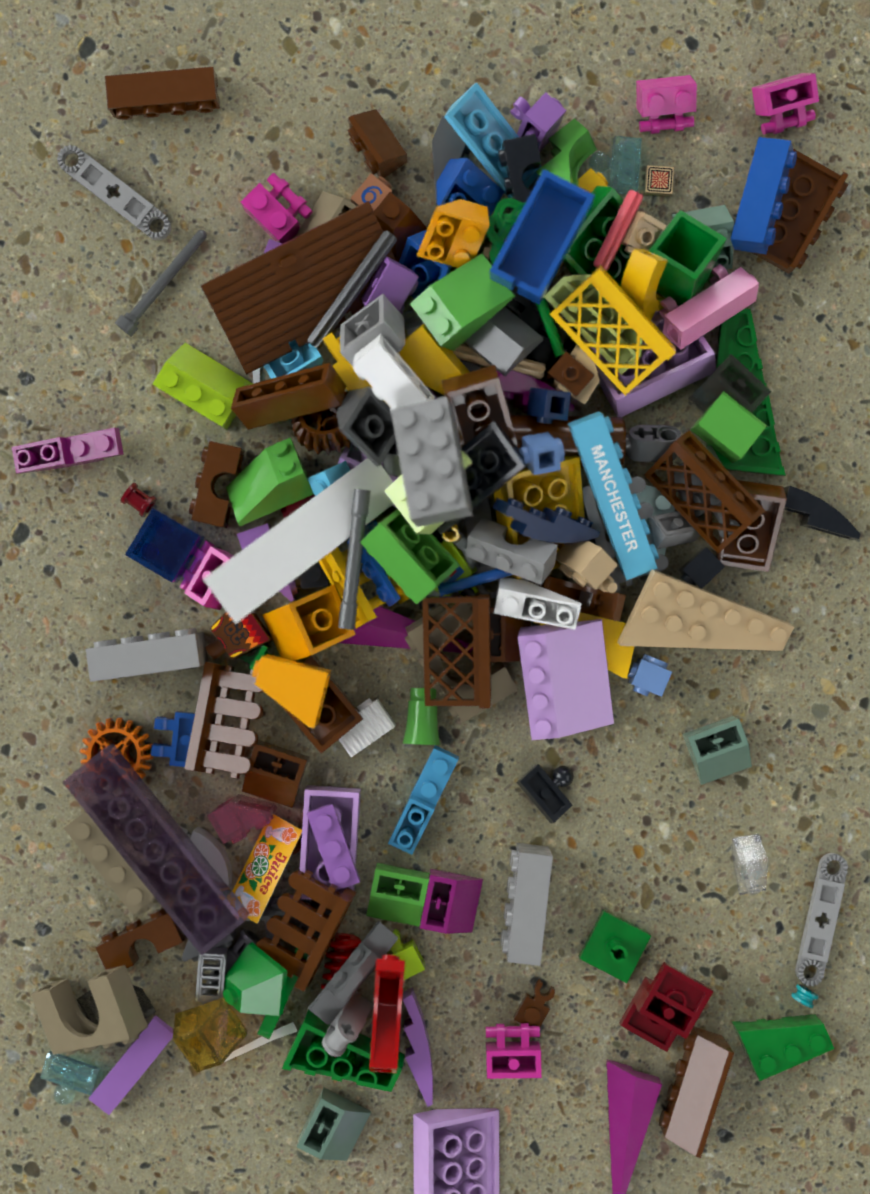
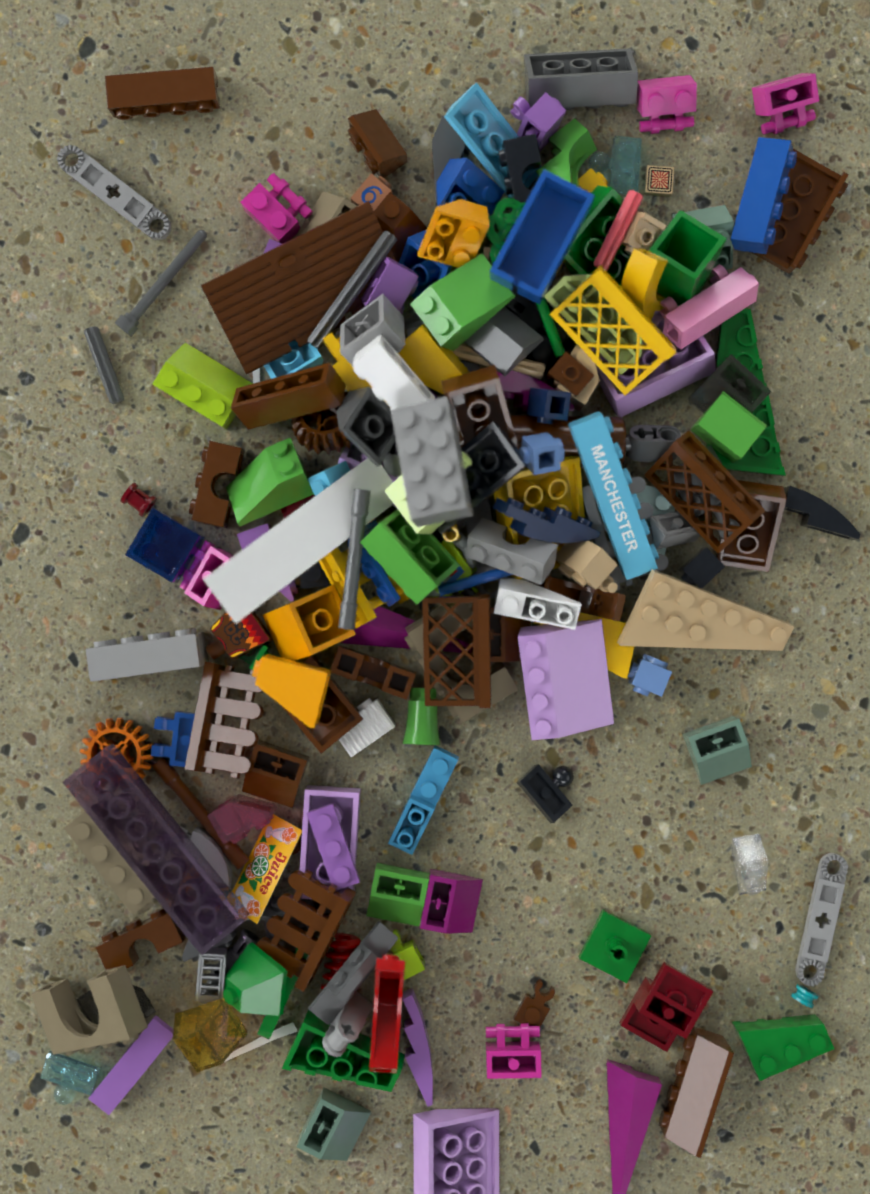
(67, 451): magenta slope -> none
(104, 365): none -> dark grey axle
(173, 780): none -> reddish brown piece
(373, 671): none -> reddish brown arch
(528, 903): light grey brick -> none
(582, 78): none -> dark grey slope

